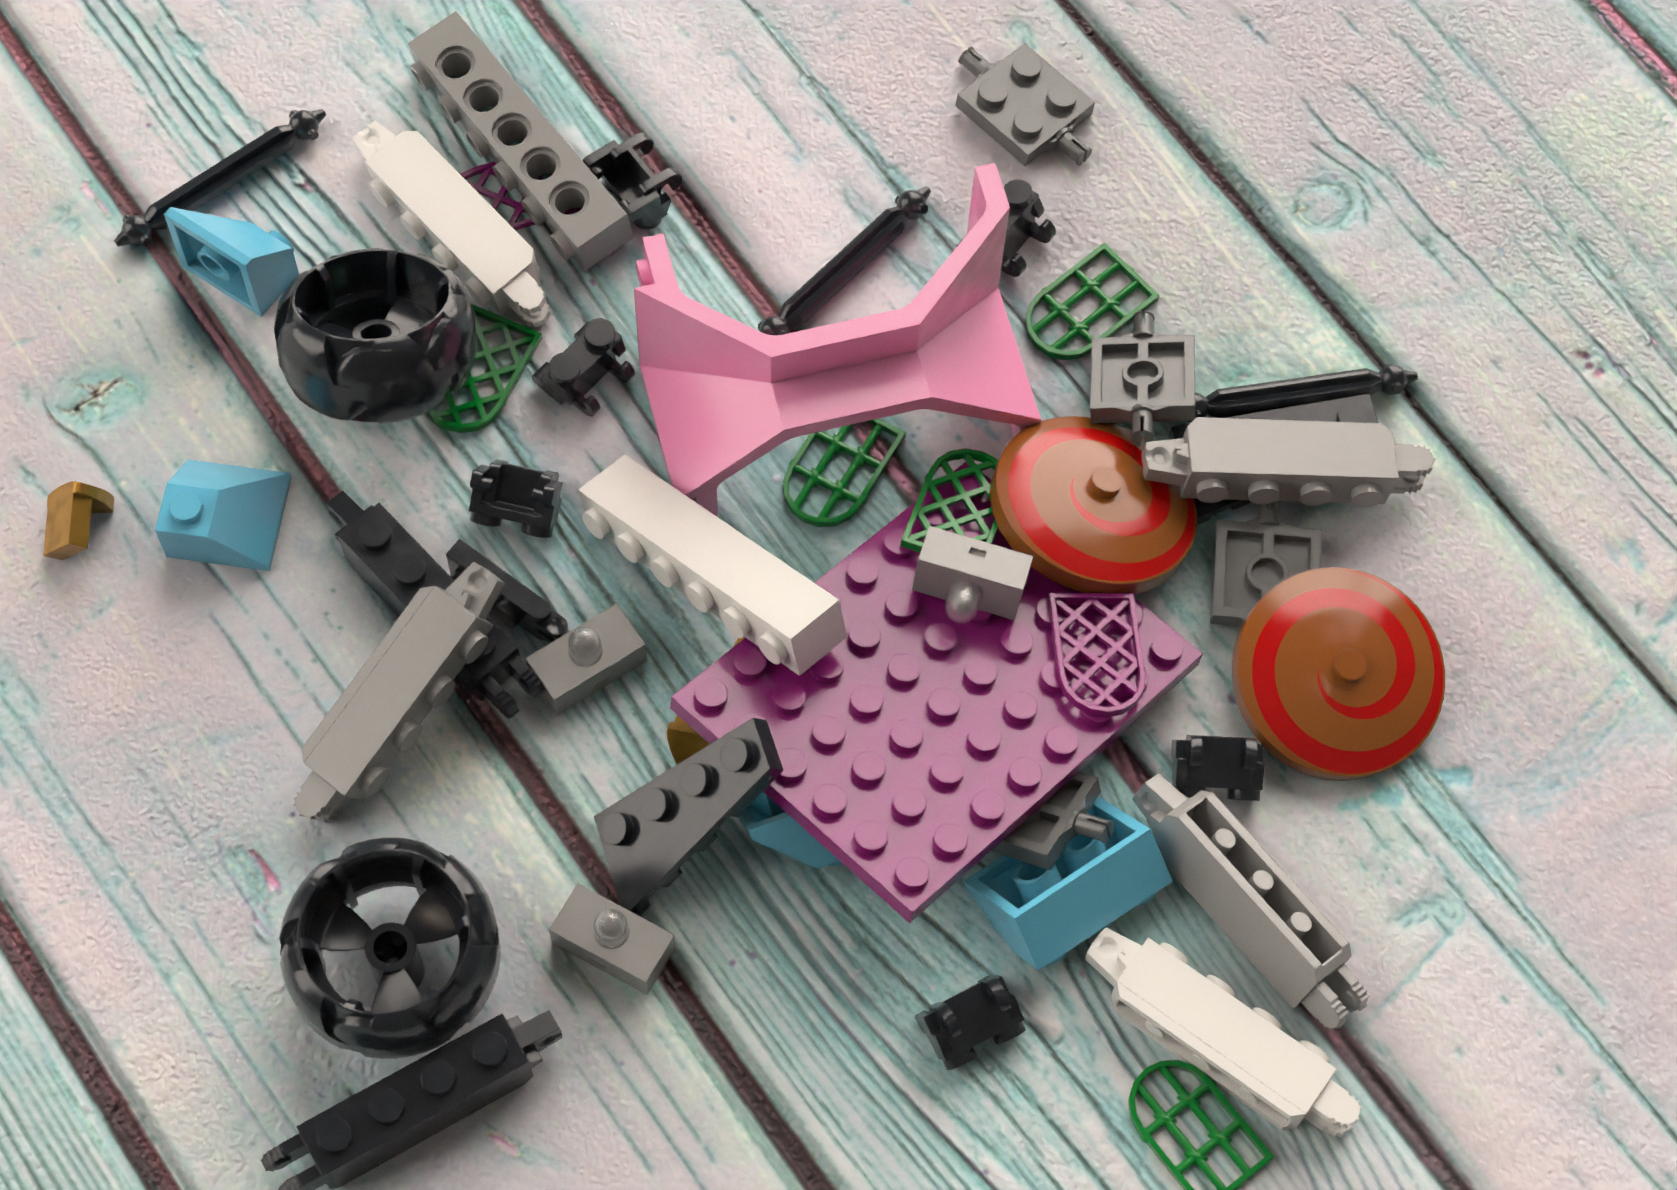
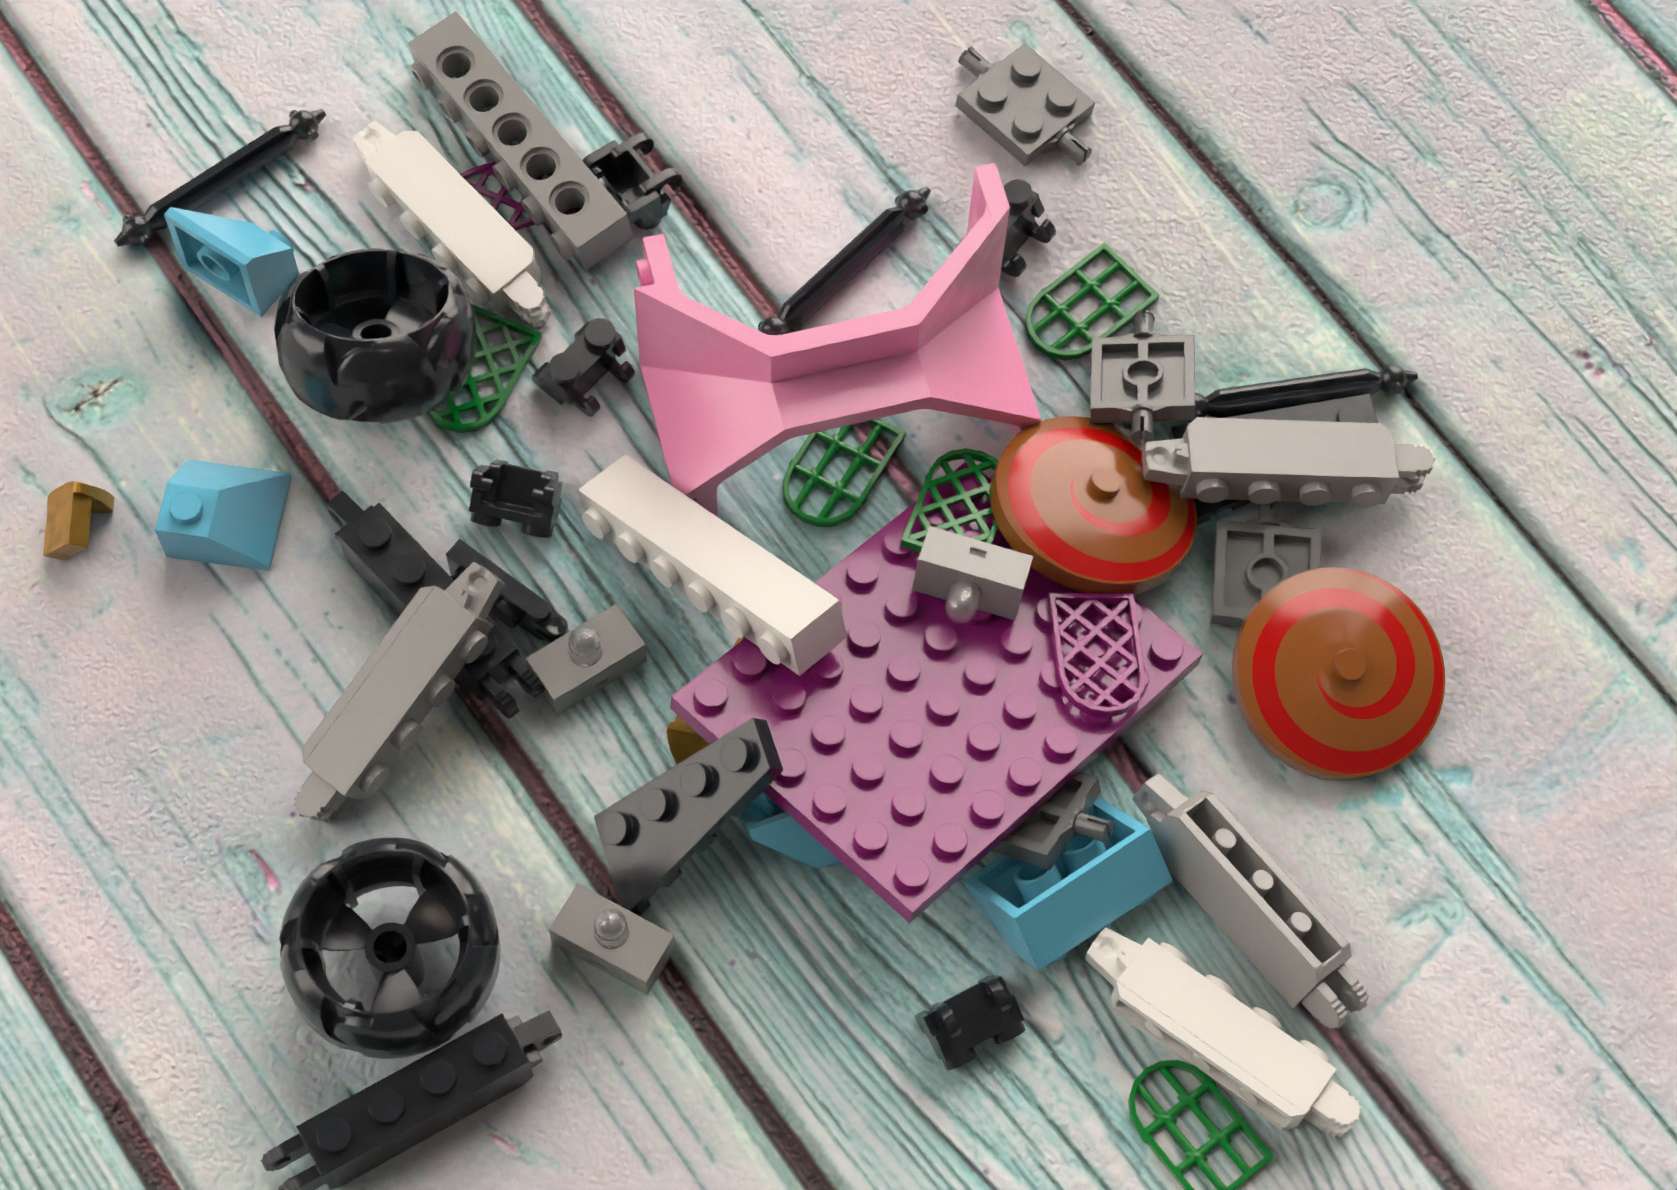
(1218, 763): black piece -> none

